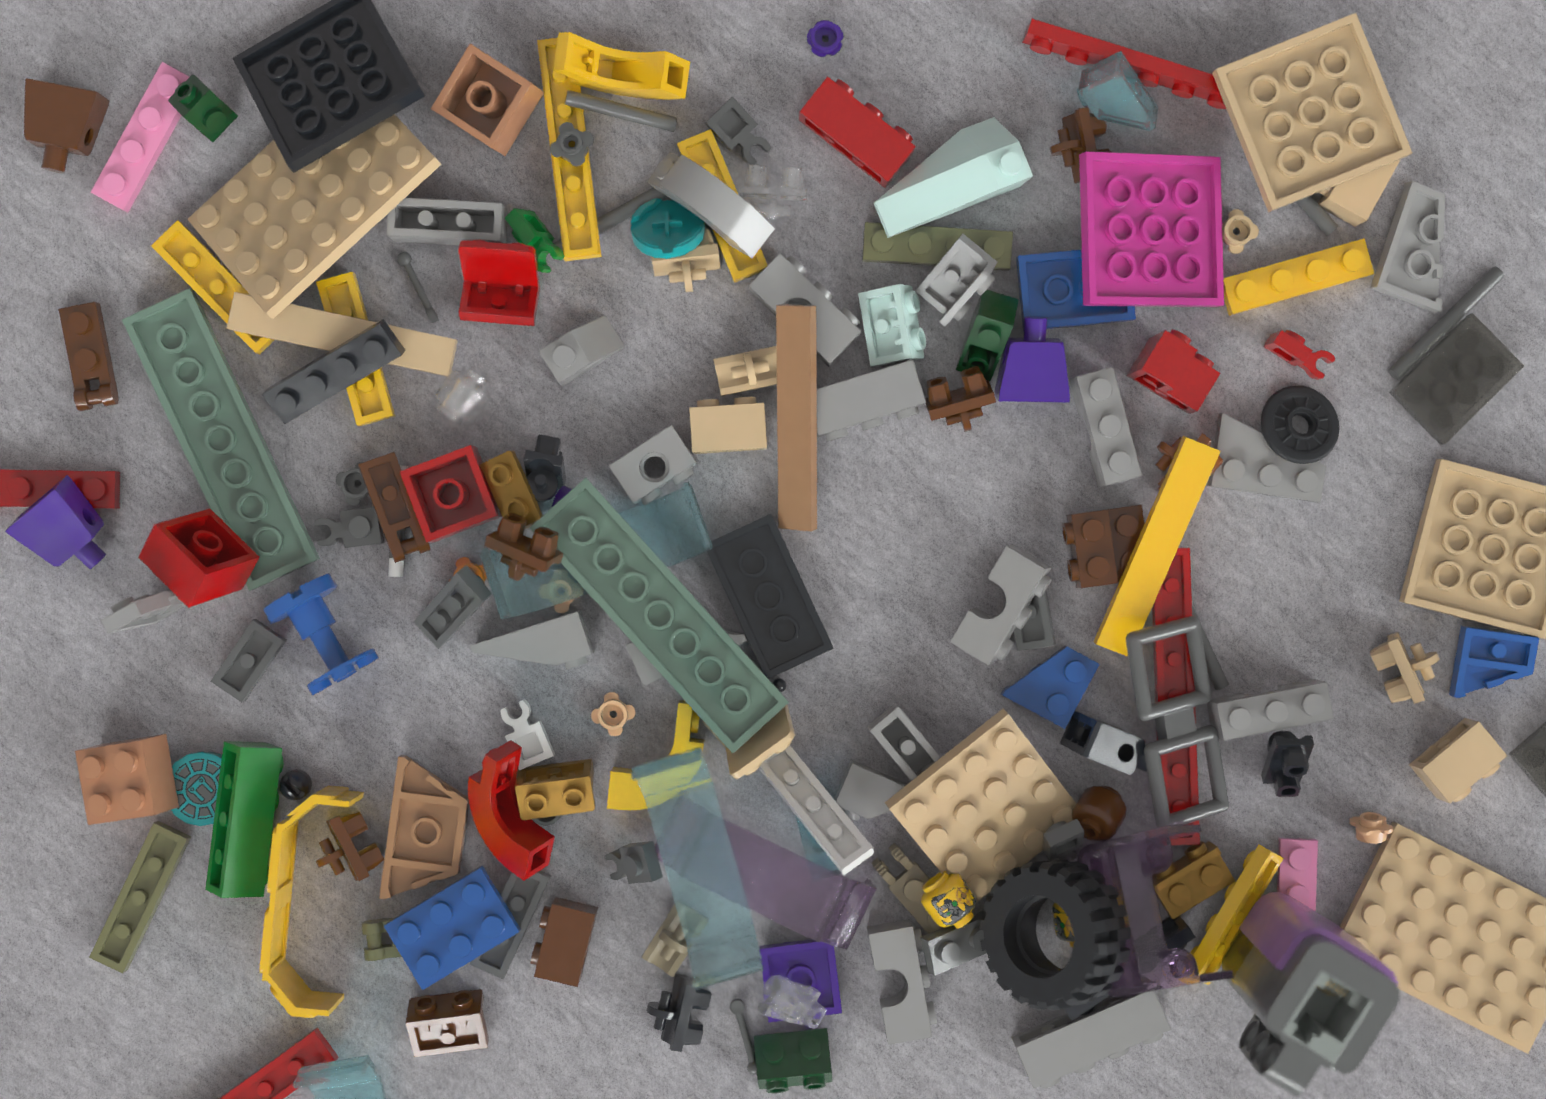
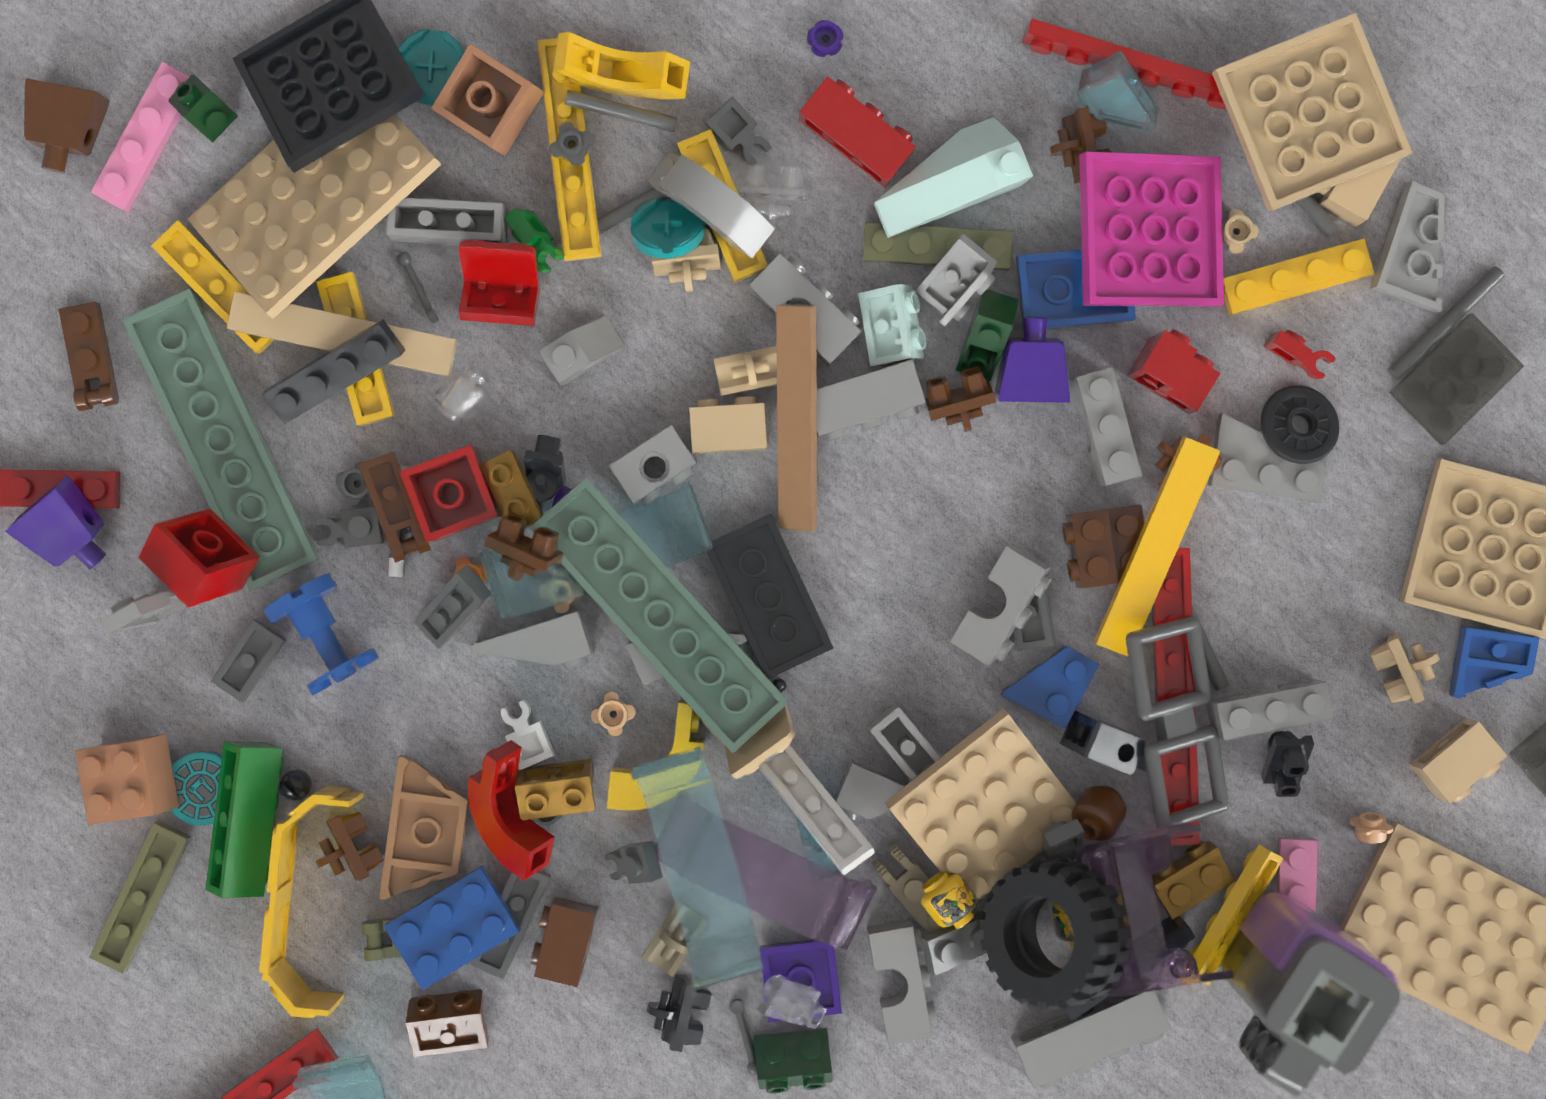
(431, 59): none -> teal tile

